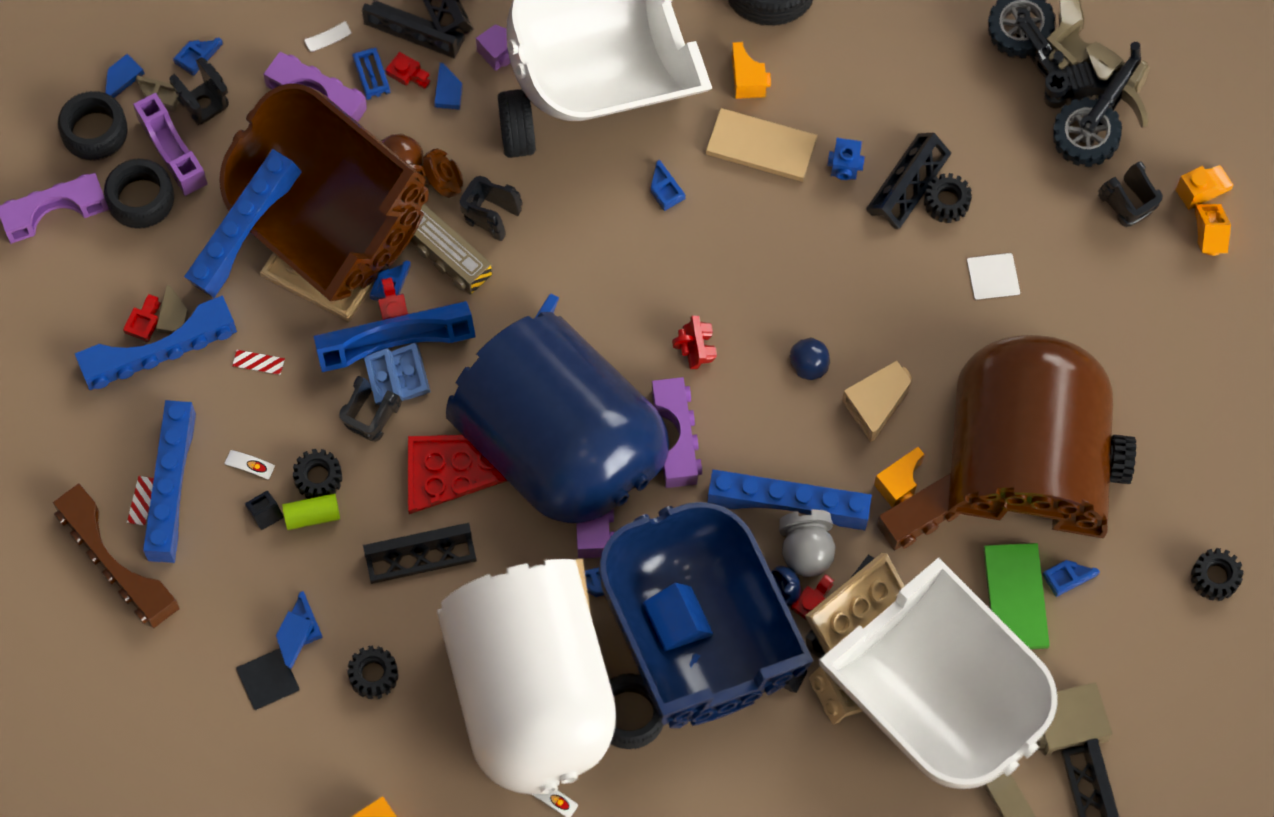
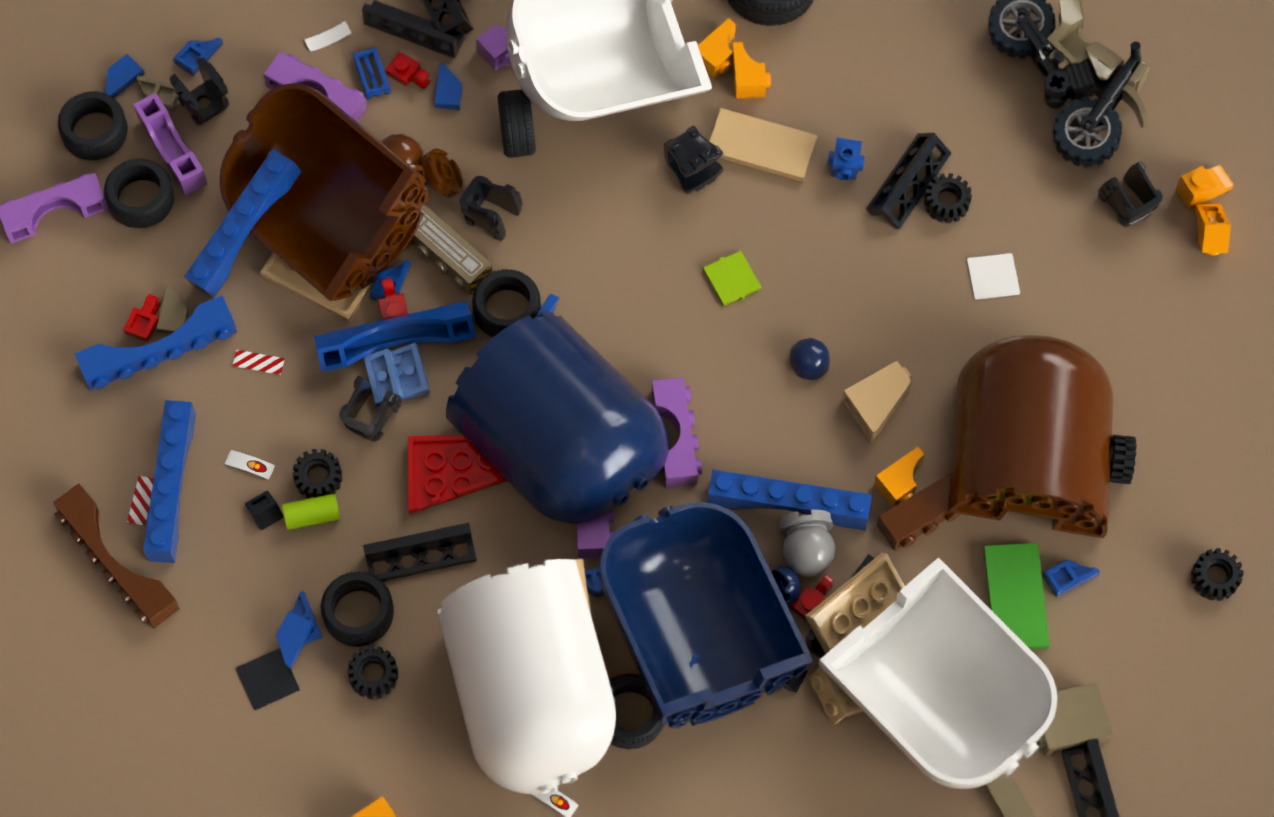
(350, 583): none -> black tyre
(501, 281): none -> black tyre
(665, 188): blue tile -> none
(677, 616): blue slope -> none
(691, 342): red hips -> none
(693, 160): none -> black piece
(715, 49): none -> light orange arch
(732, 278): none -> lime piece

